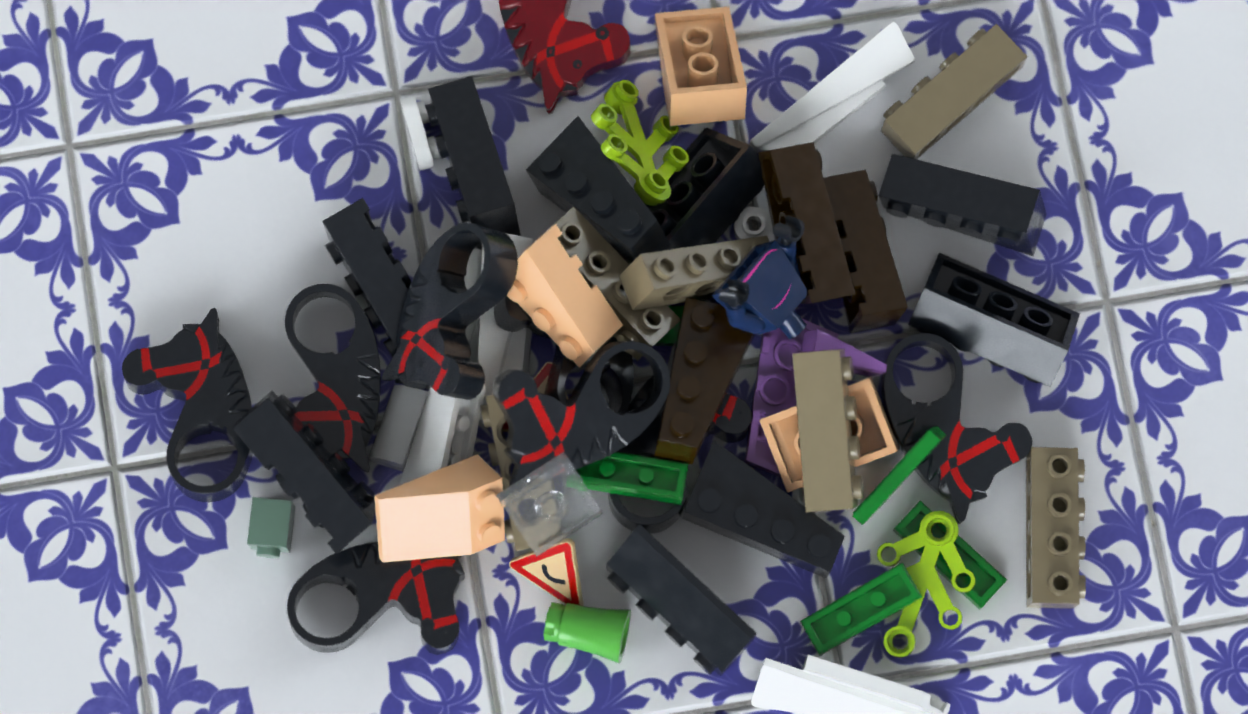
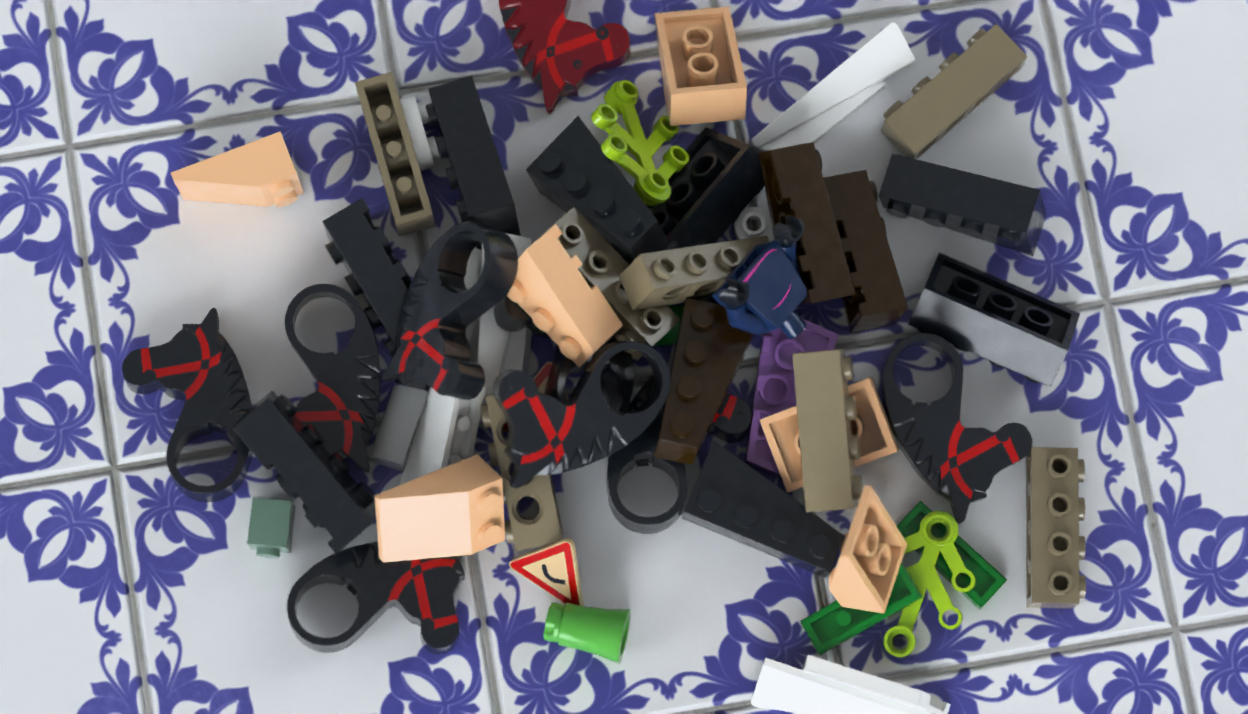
(247, 175): none -> light nougat slope
(395, 154): none -> dark tan brick
(549, 504): clear tile -> none
(637, 477): green tile -> none
(679, 601): black slope -> none
(862, 363): medium lavender slope -> none
(868, 557): none -> light nougat slope
(898, 474): green tile -> none

